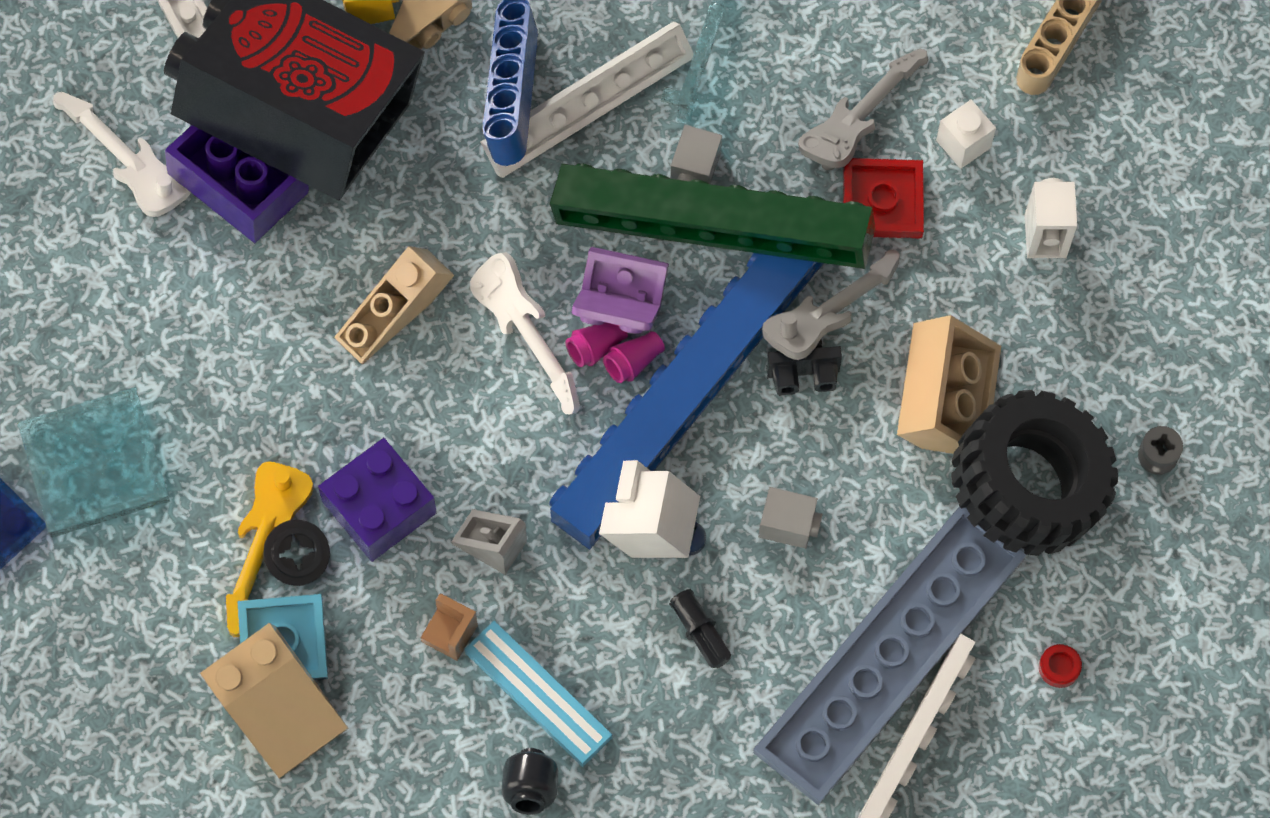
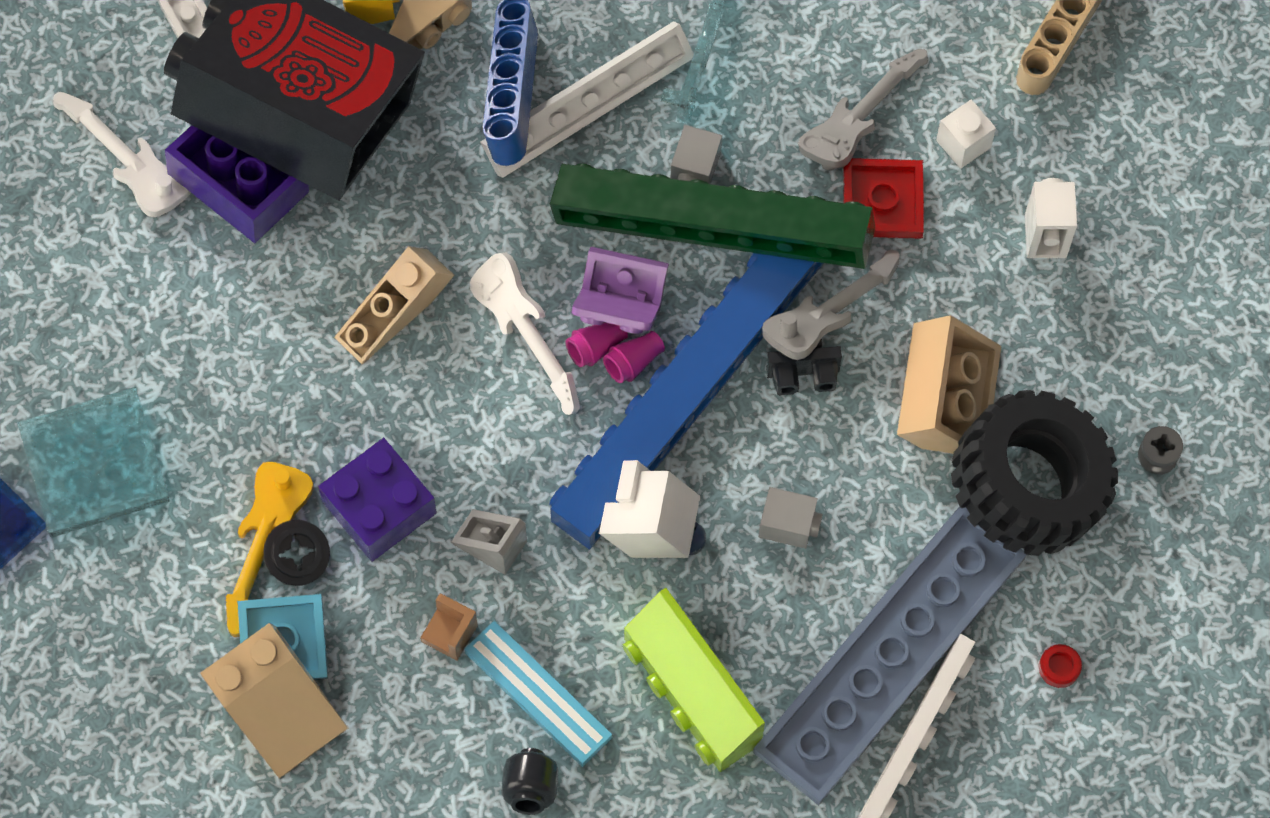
(693, 682): none -> slope
(700, 628): black axle -> none

